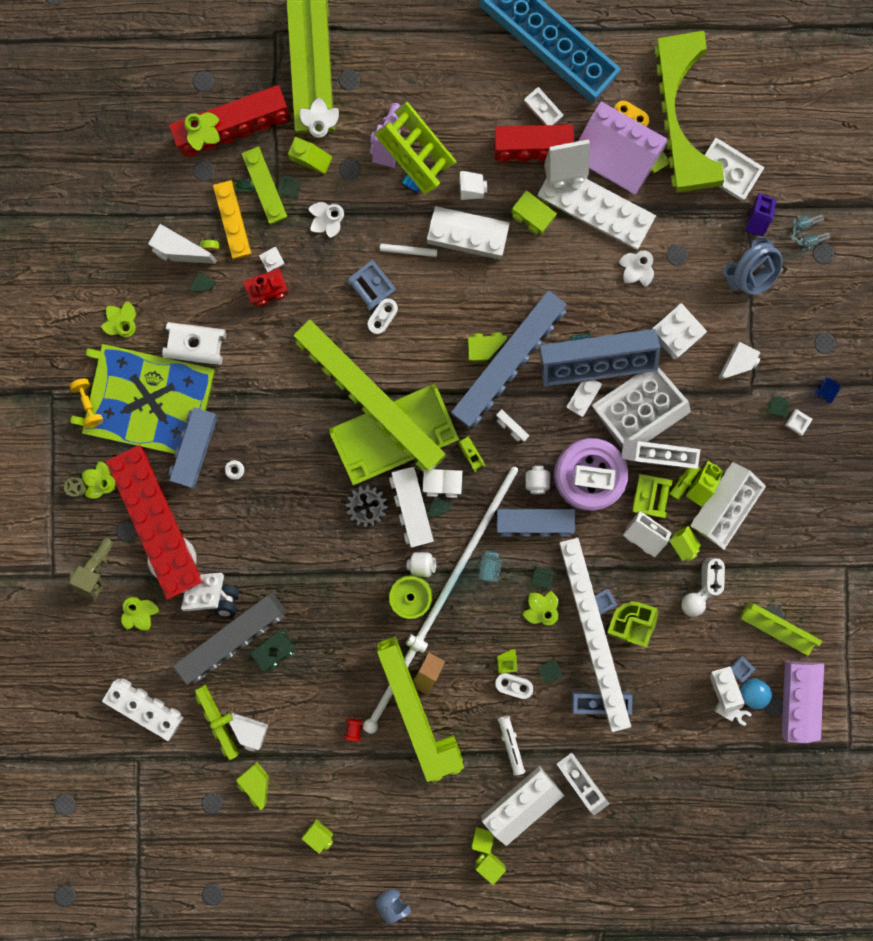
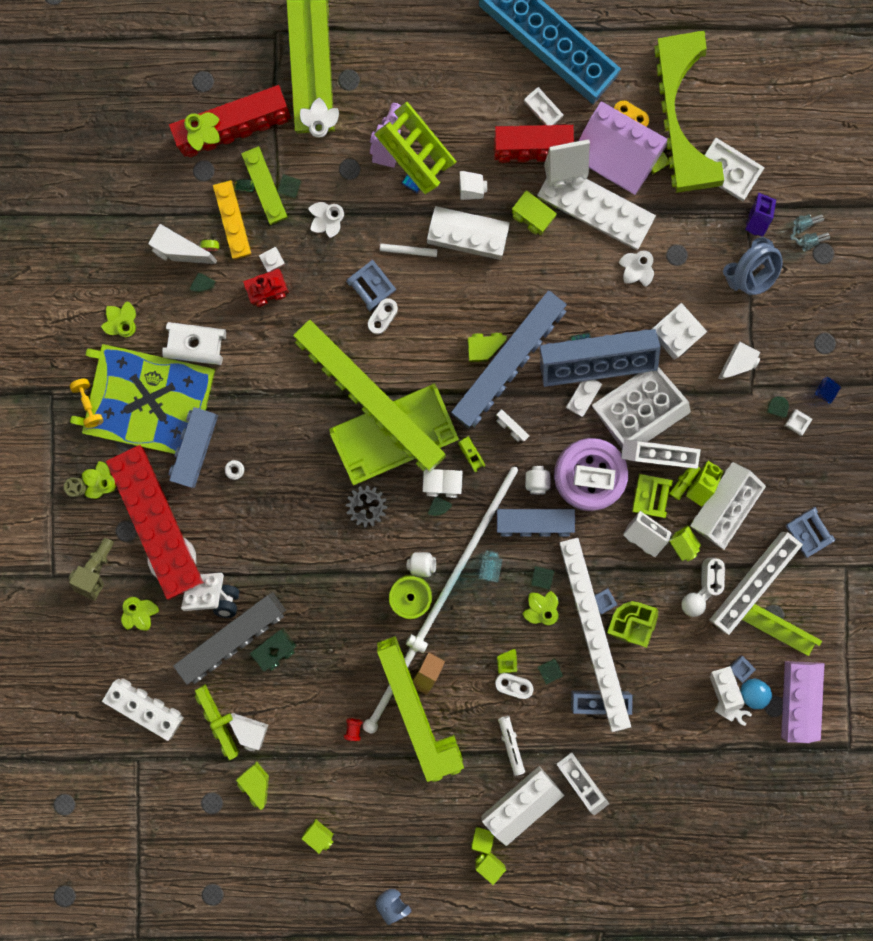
(309, 155): lime slope -> none
(412, 507): white brick -> none
(755, 582): none -> white brick
(802, 531): none -> sand blue plate

